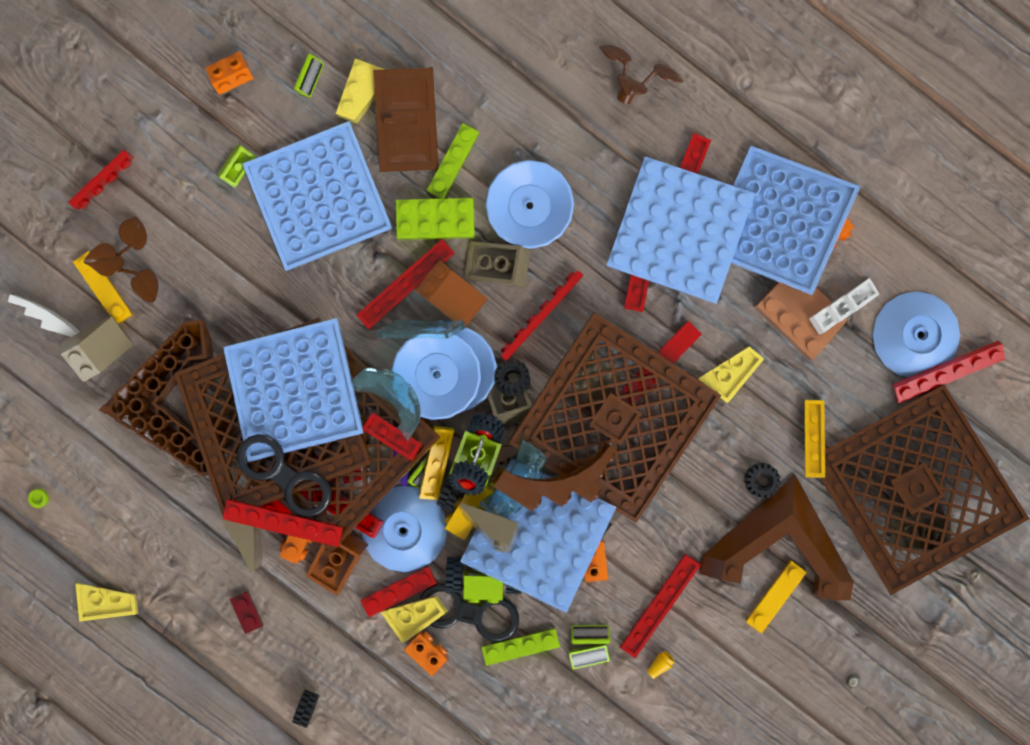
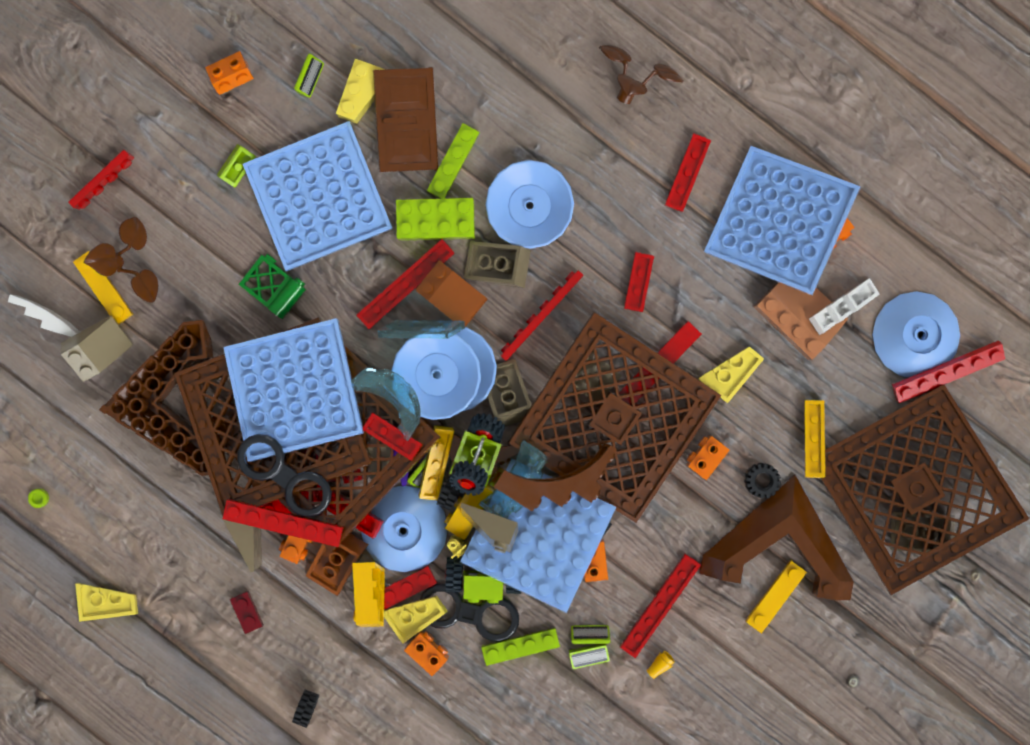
(286, 294): none -> green piece
(368, 594): none -> yellow wedge
(457, 546): none -> light yellow hinge
(512, 388): black tyre -> none
(680, 230): light blue plate -> none
(709, 459): none -> orange brick

